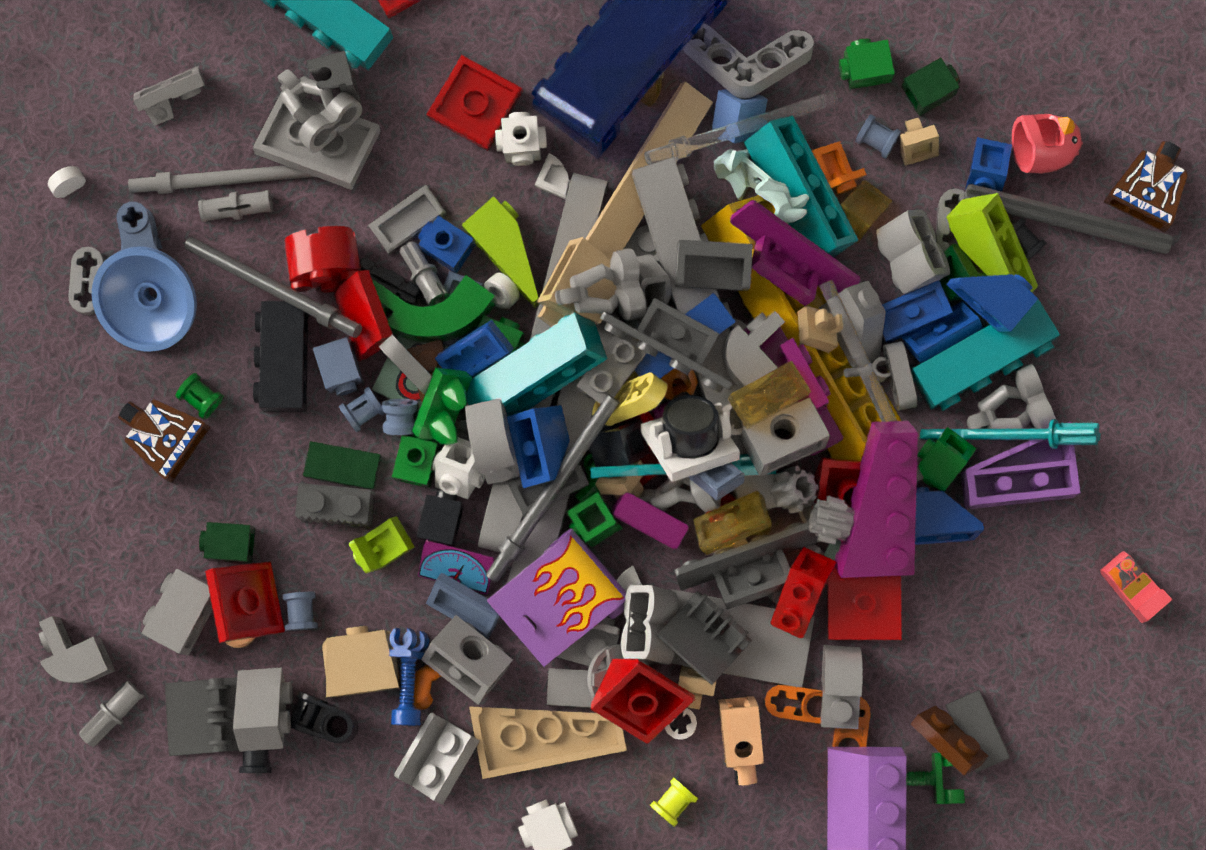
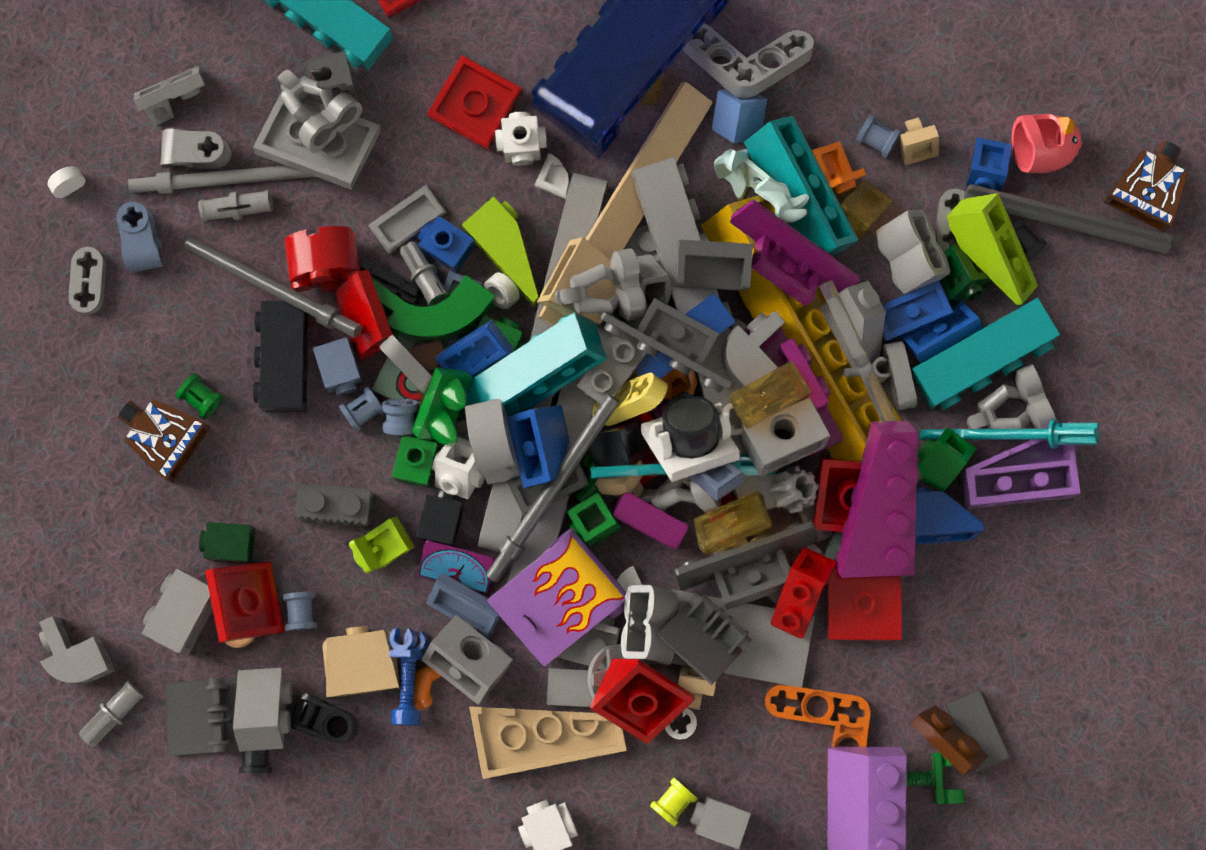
(128, 309): medium blue dish -> none
(189, 148): none -> light grey piece
(342, 465): dark green tile -> none
(436, 758): light grey bracket -> none
(682, 147): clear bar -> none
(720, 822): none -> light grey brick
(741, 723): light nougat torso -> none
(819, 328): tan tile -> none
(831, 520): light grey gear -> none
(841, 686): light grey brick -> none
(866, 63): green brick -> none
(931, 86): dark green brick -> none
(996, 298): blue slope -> none
(1135, 587): coral leg -> none

